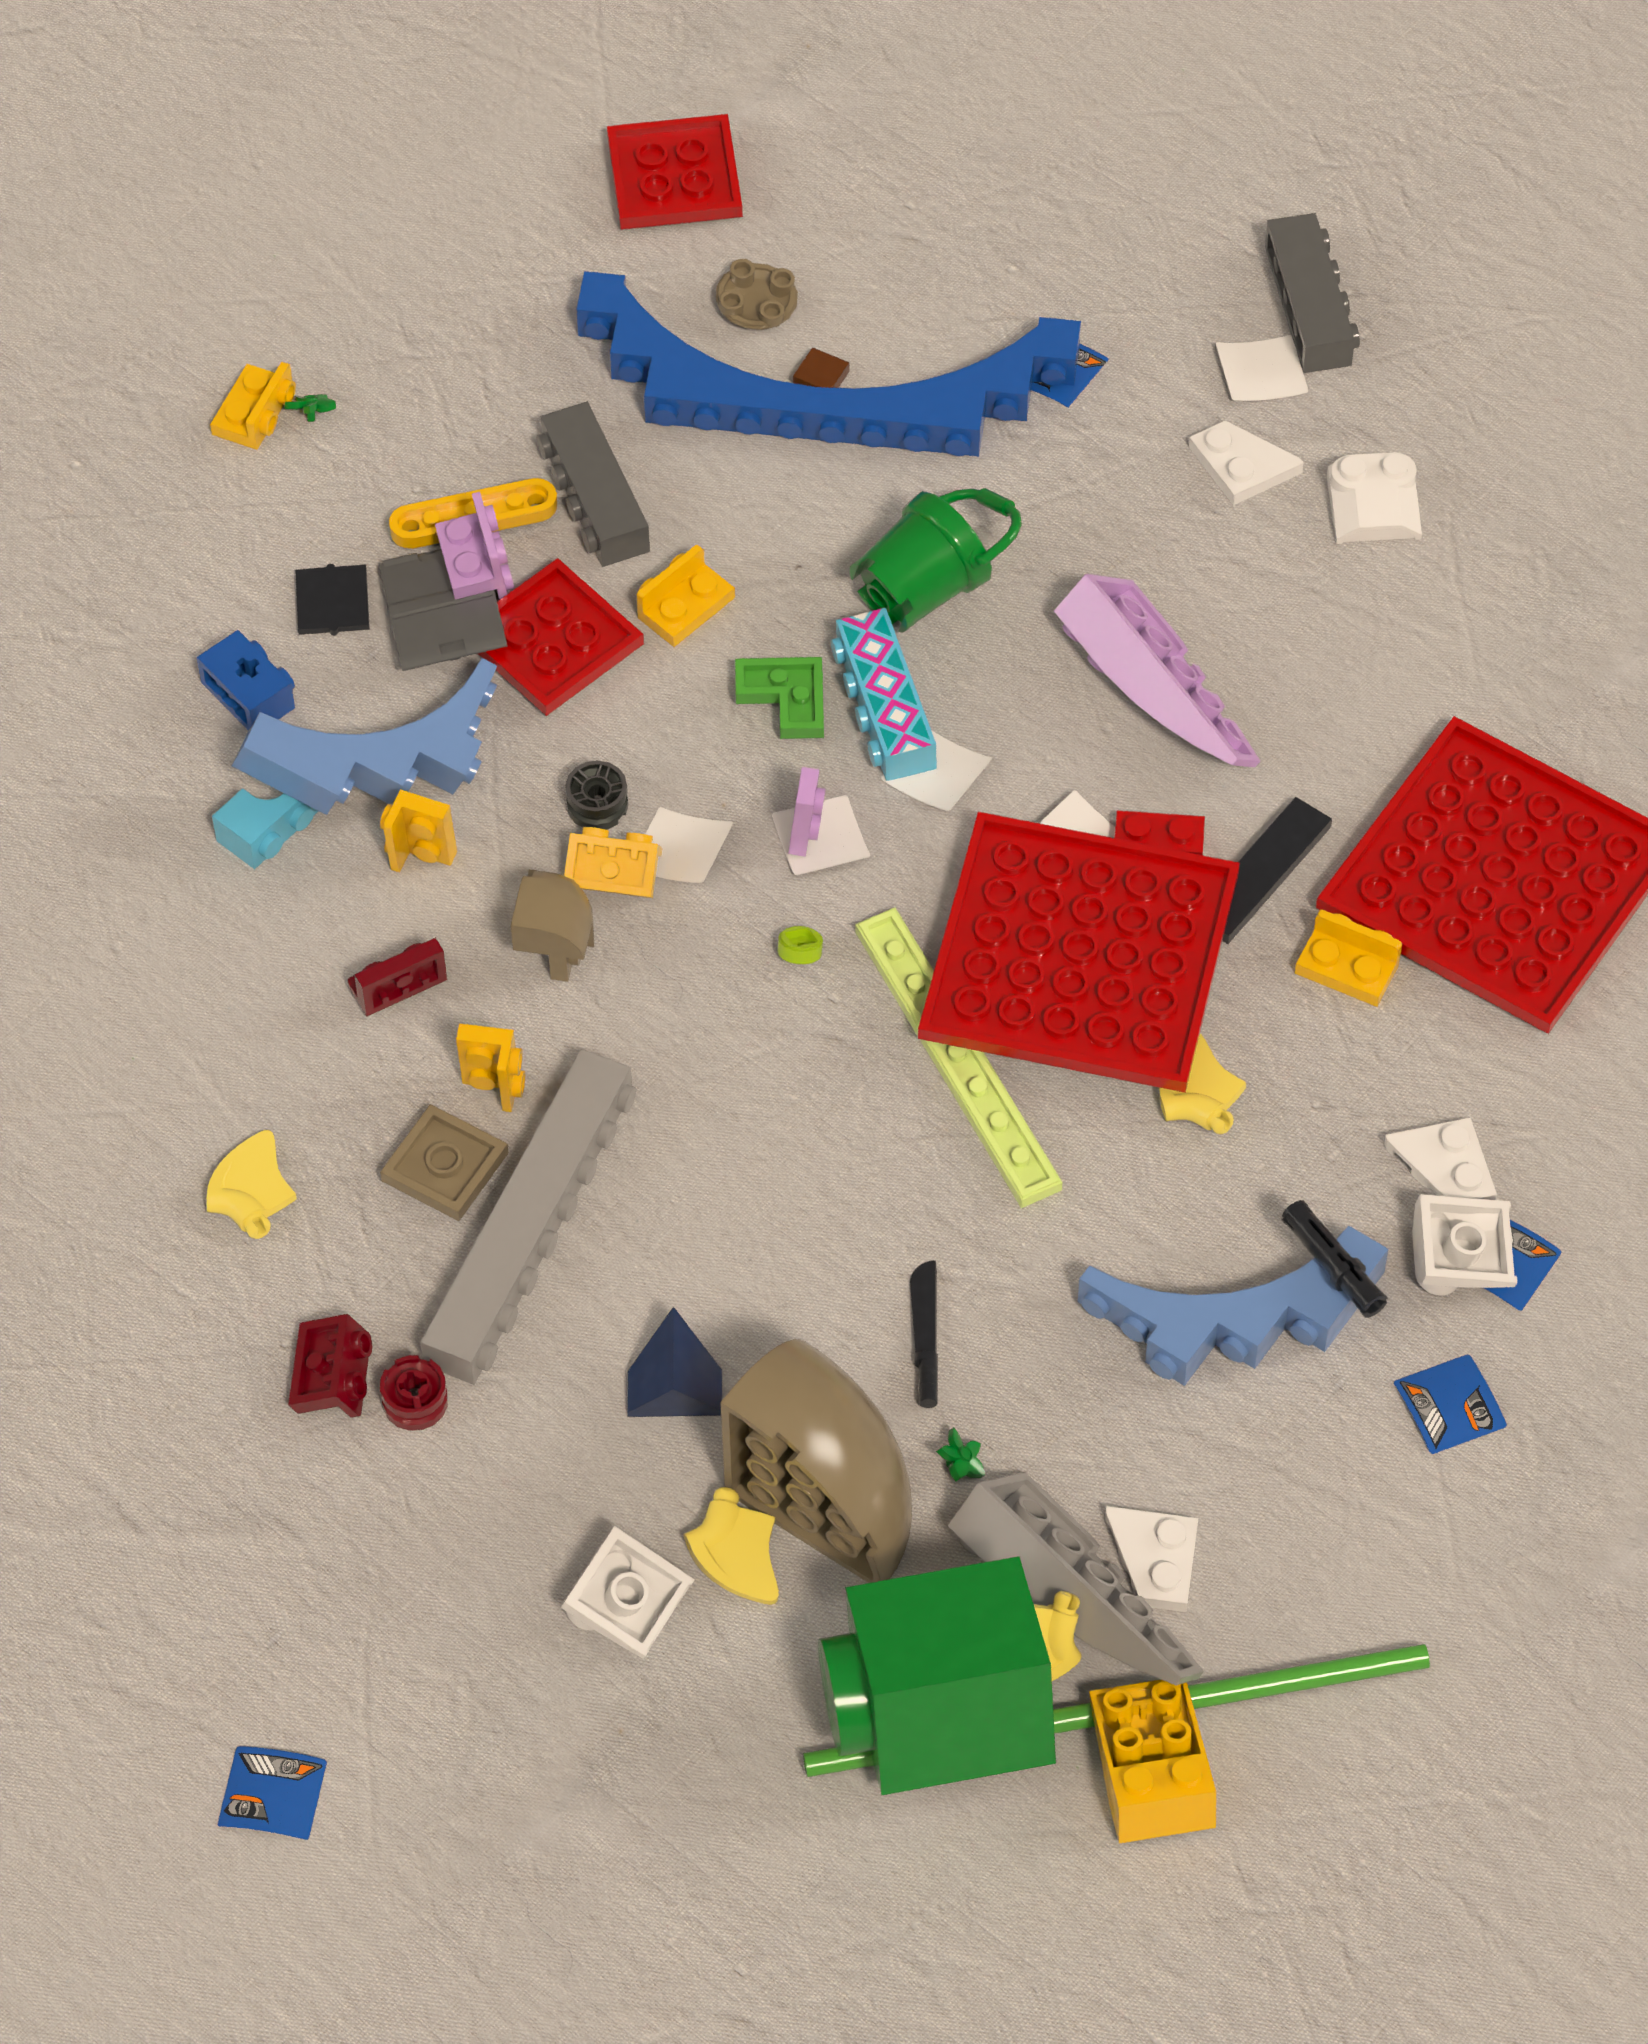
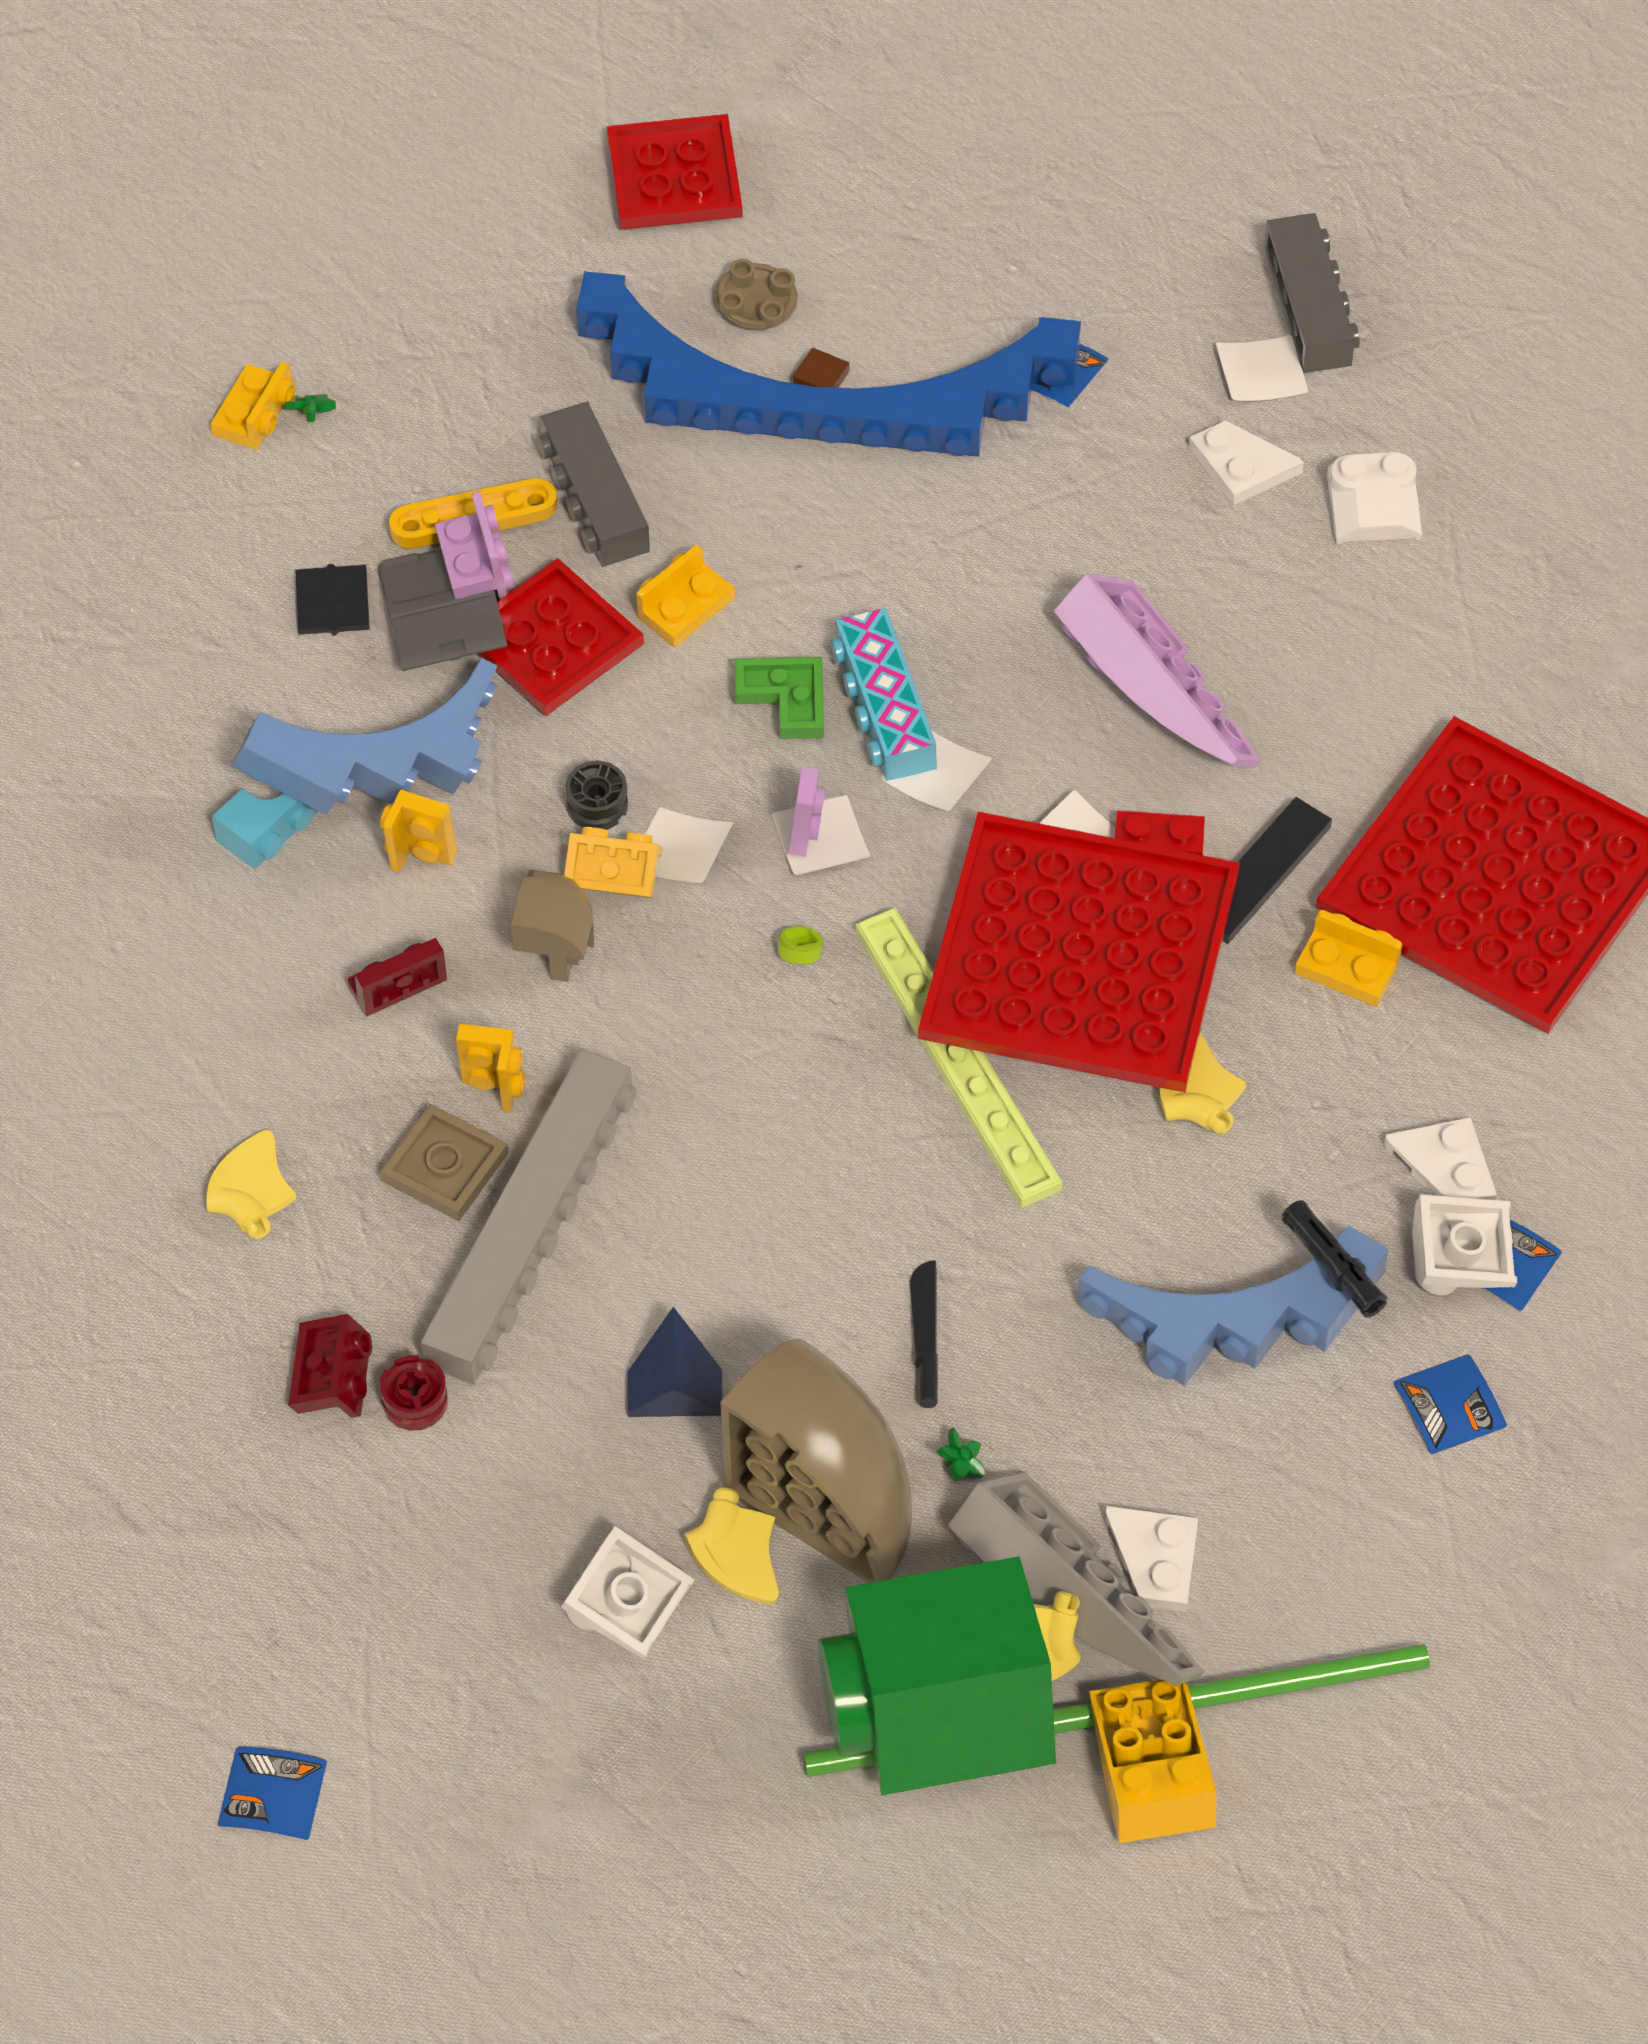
(246, 680): blue brick -> none
(930, 556): green piece -> none

